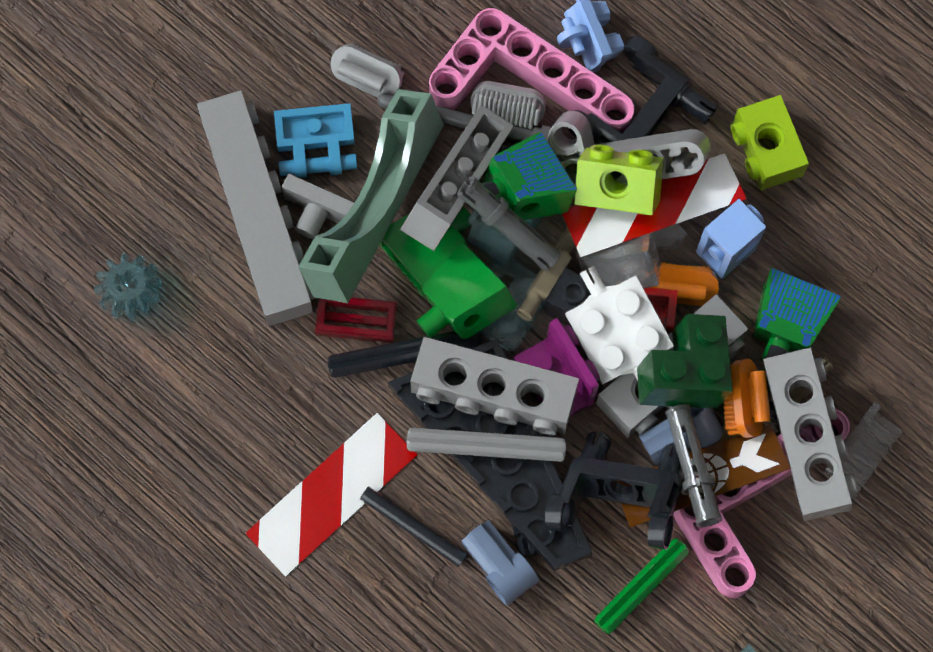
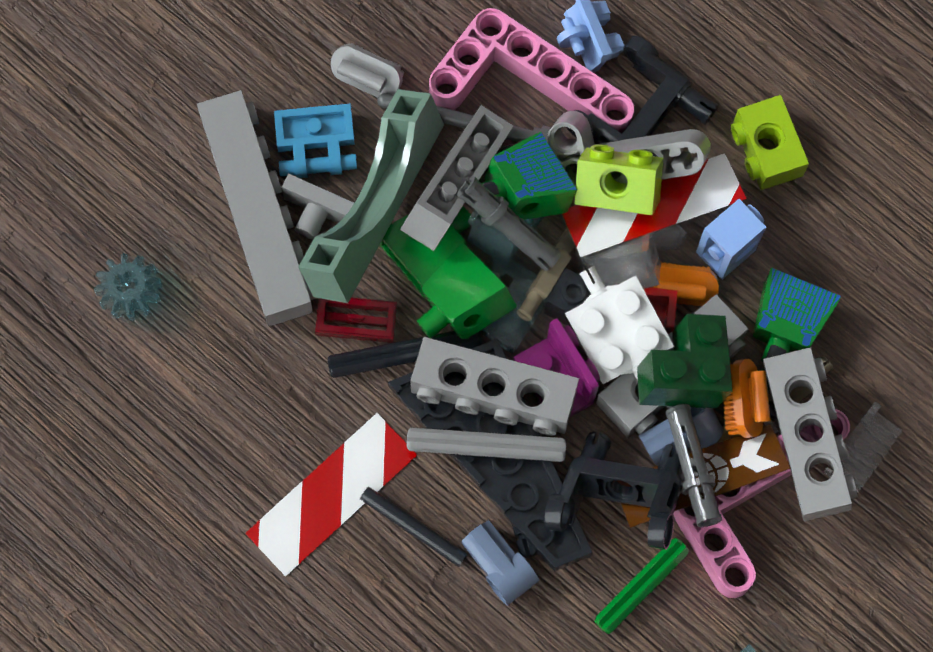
(510, 102): light grey piece -> none

